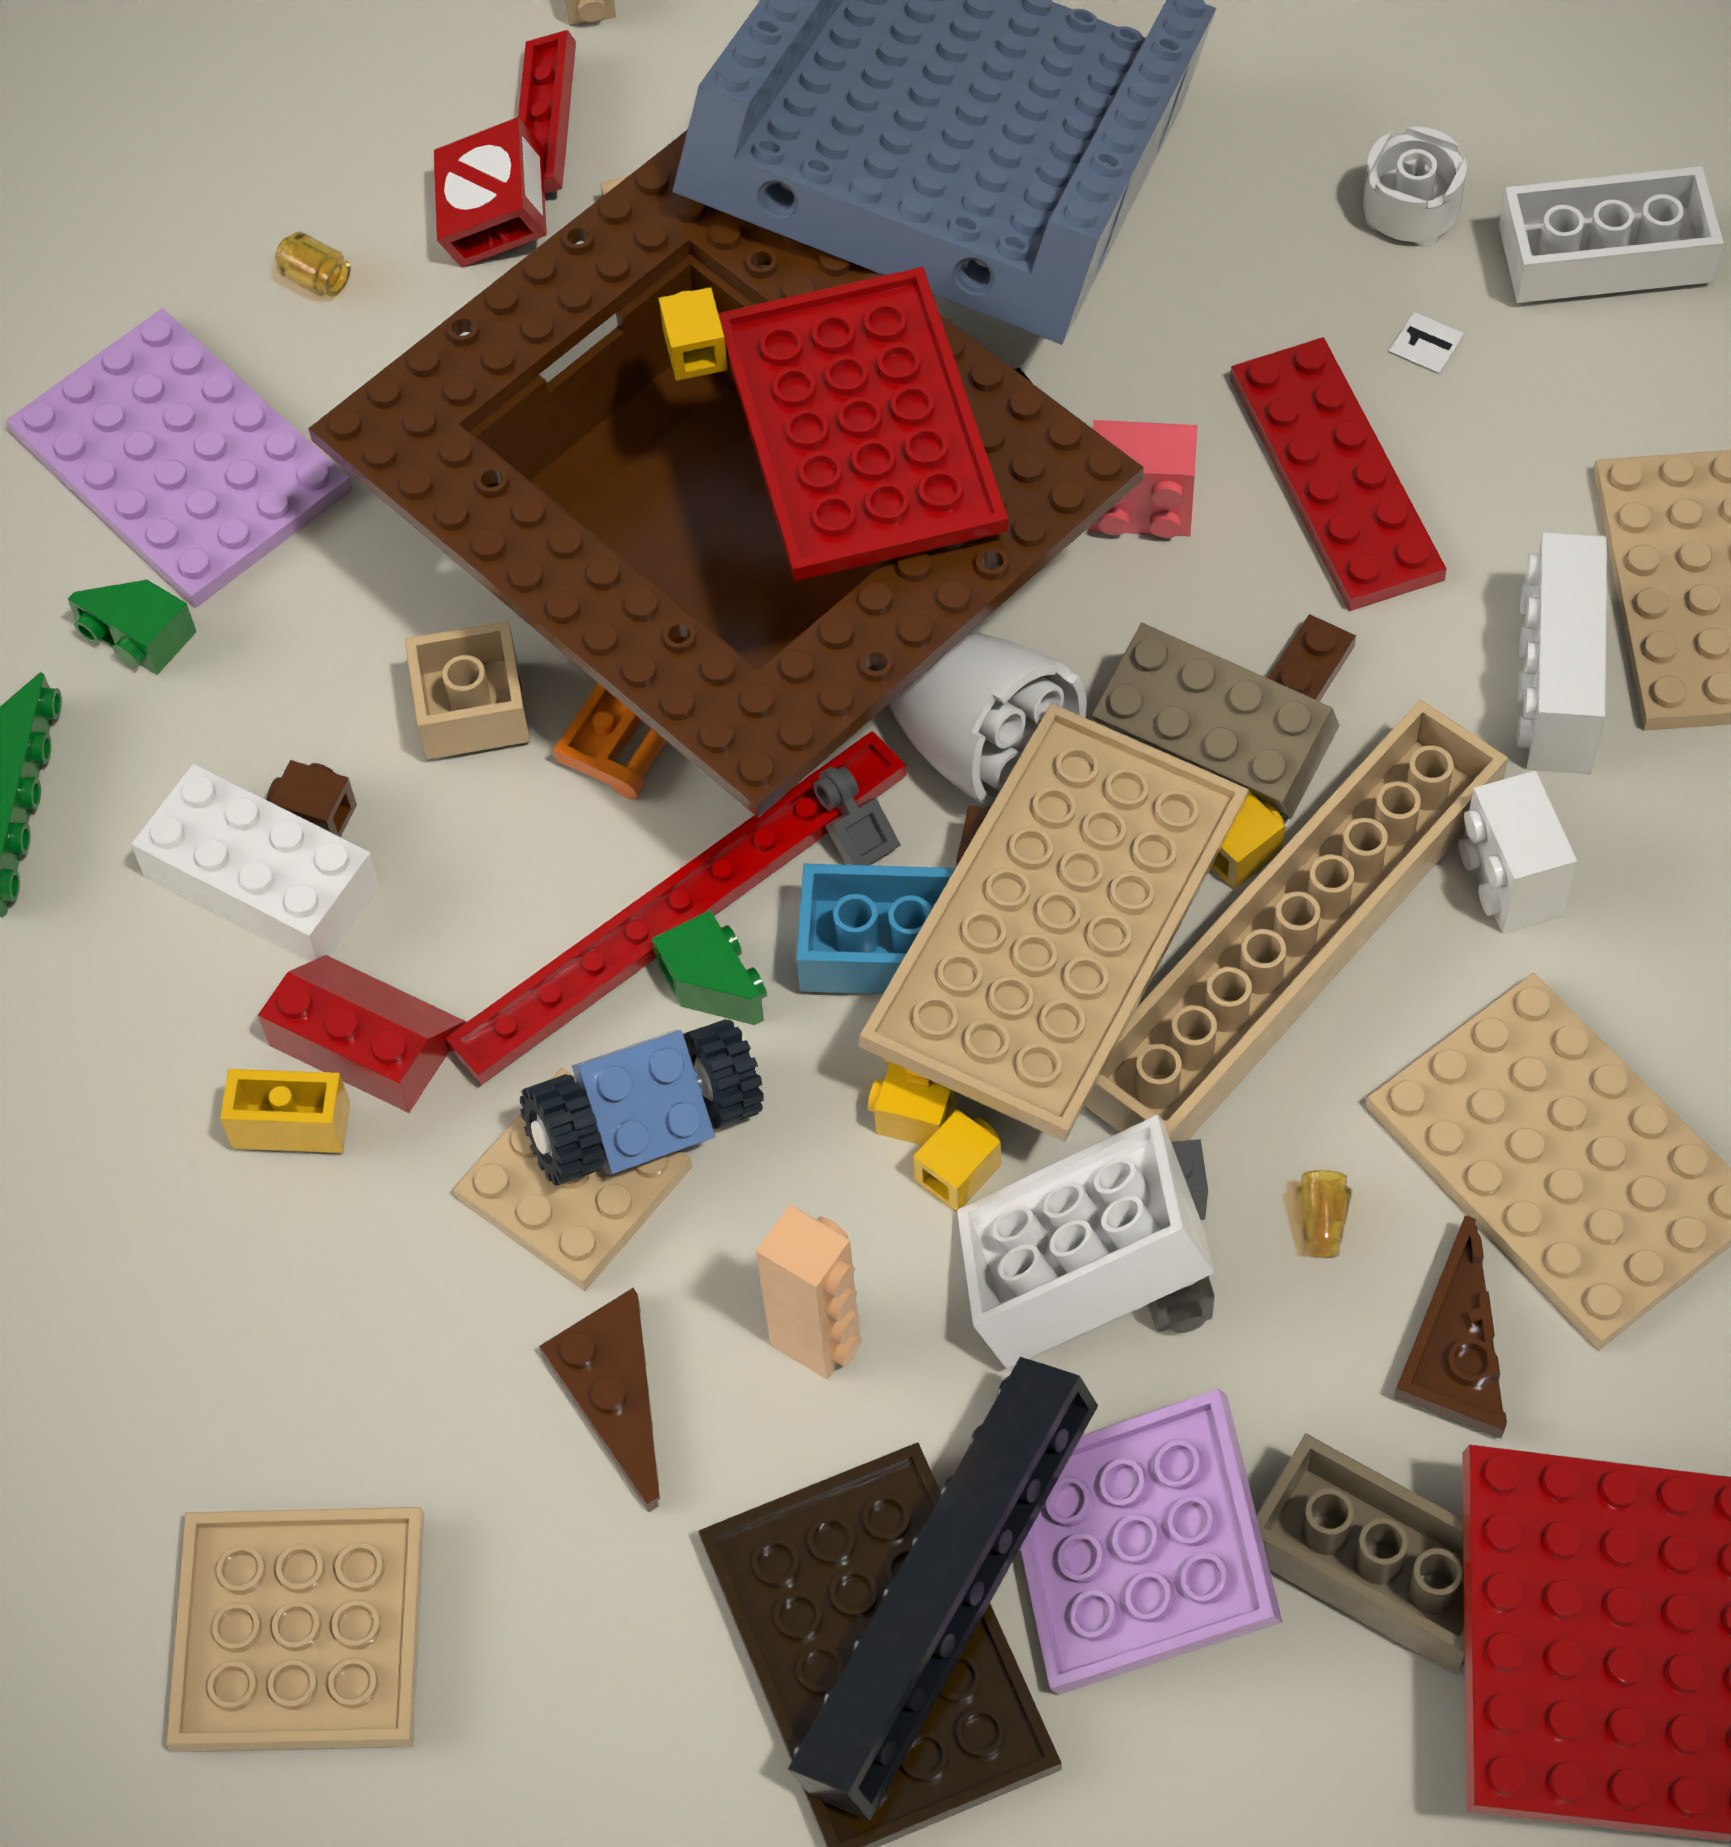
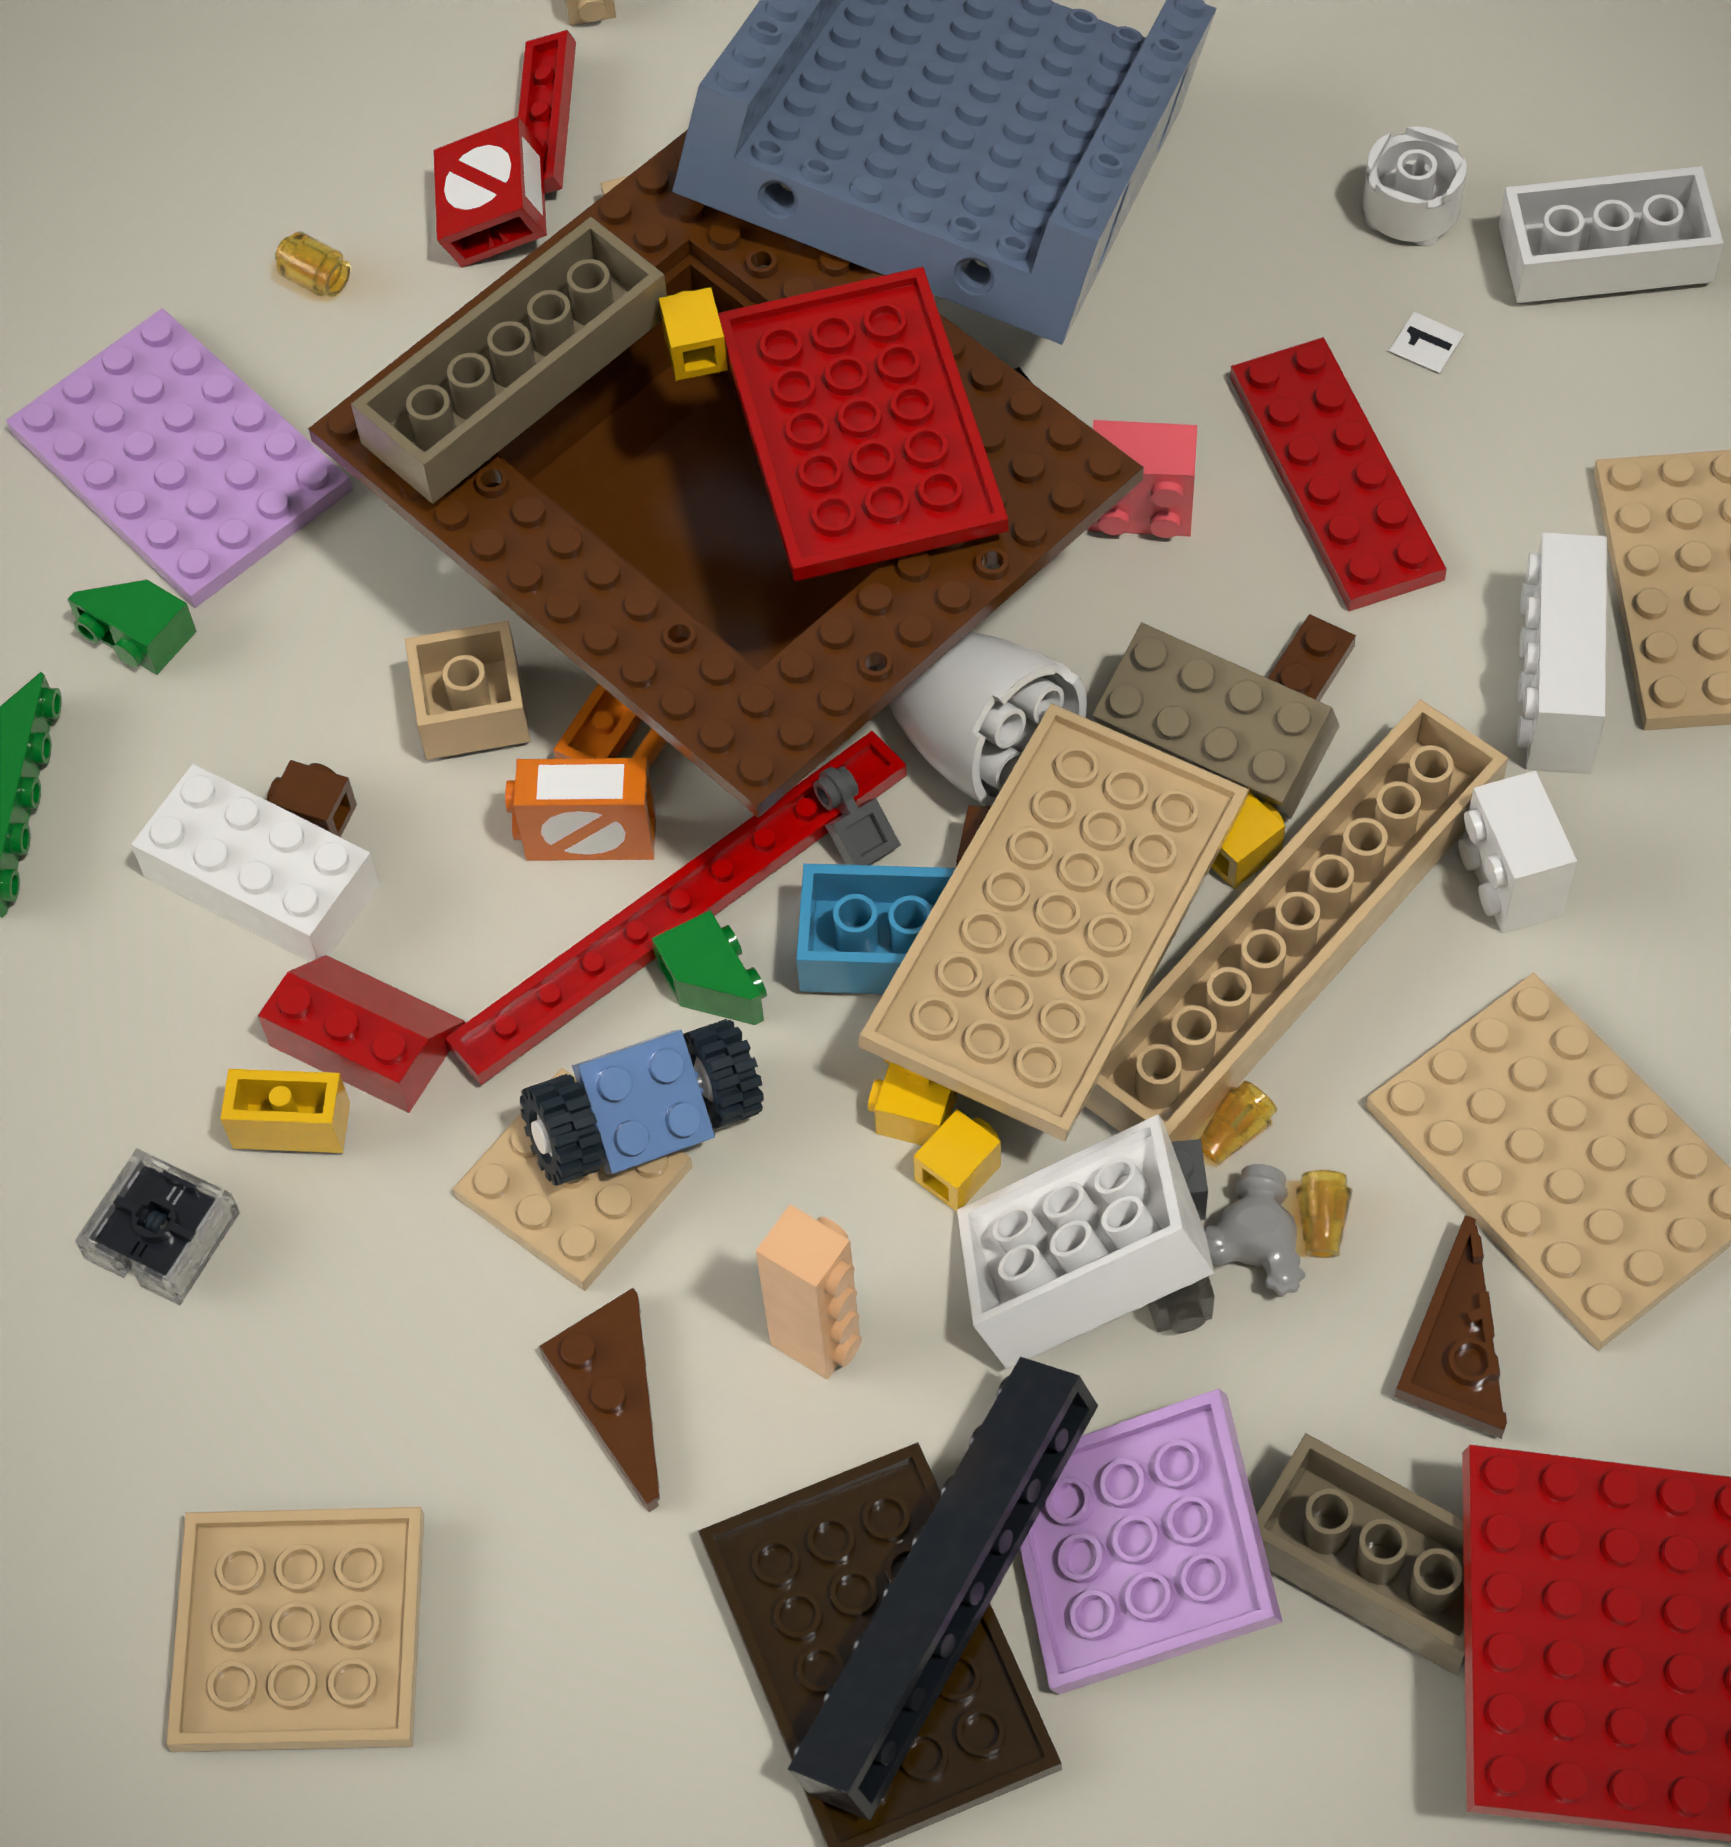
(158, 1226): none -> piece
(510, 359): none -> dark tan brick
(583, 809): none -> orange brick
(1237, 1121): none -> clear yellow cone
(1259, 1229): none -> light grey animal

